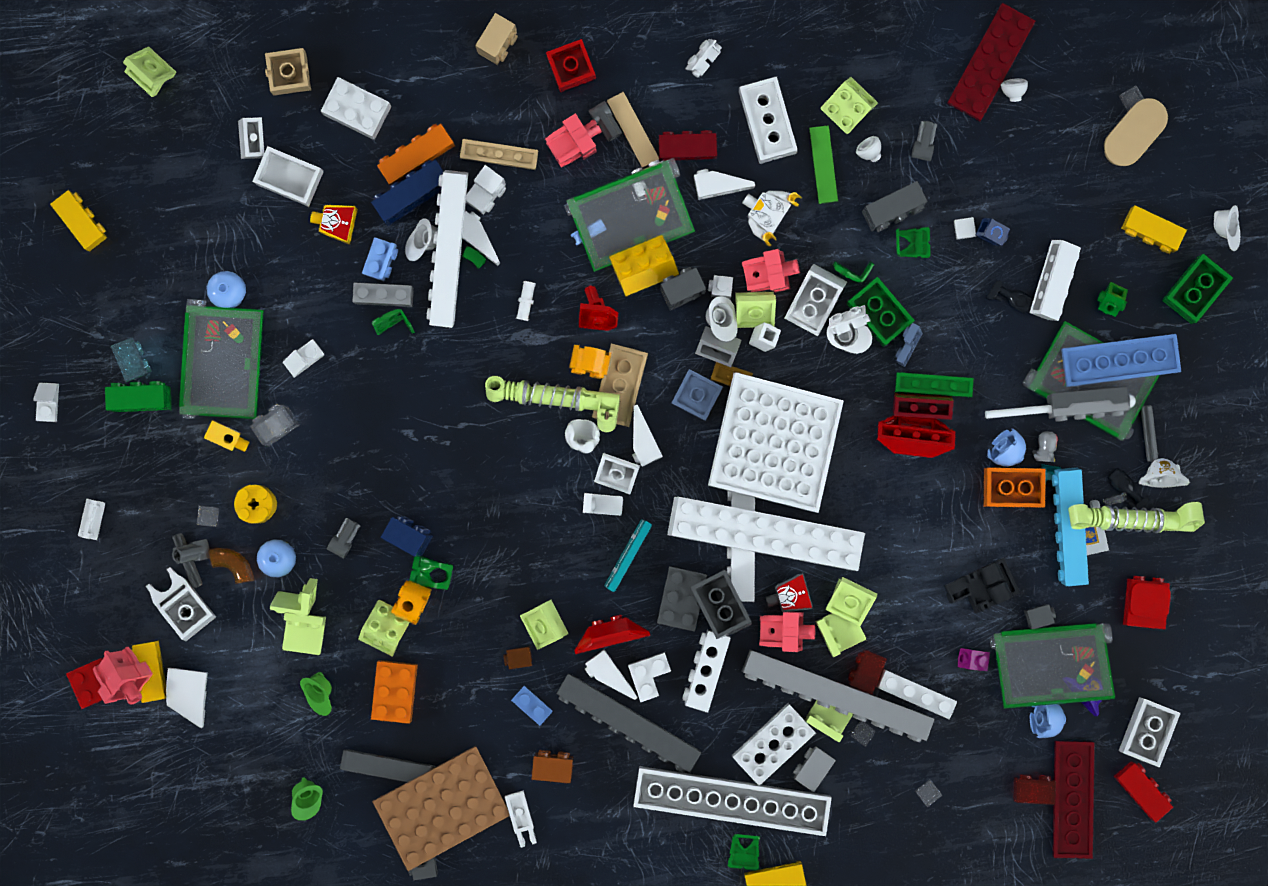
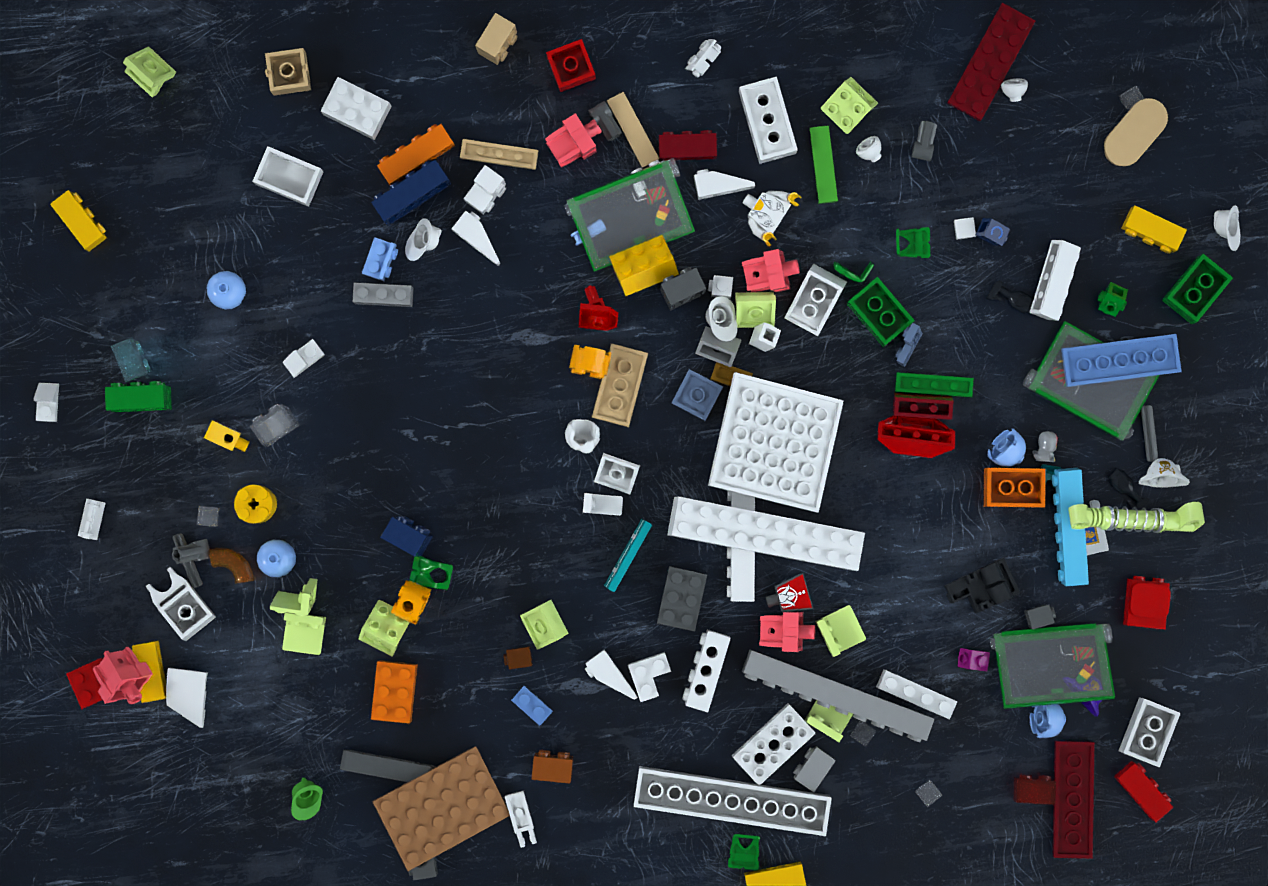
(220, 361): clear door -> none
(251, 138): white brick -> none
(317, 693): bright green piece -> none
(336, 221): torso -> none
(342, 541): dark grey piece -> none
(390, 319): green piece -> none
(448, 248): white brick -> none
(474, 256): green piece -> none
(525, 300): white pin -> none
(557, 396): yellowish green piece -> none
(610, 633): red wedge -> none
(629, 723): dark grey brick -> none
(643, 441): white slope -> none
(721, 605): dark grey slope -> none
(840, 322): white hinge -> none
(851, 601): yellowish green bracket -> none
(853, 341): white piece -> none
(867, 671): clear red brick -> none
(895, 207): dark grey brick -> none
(1076, 405): piece -> none
(1115, 499): clear tile -> none

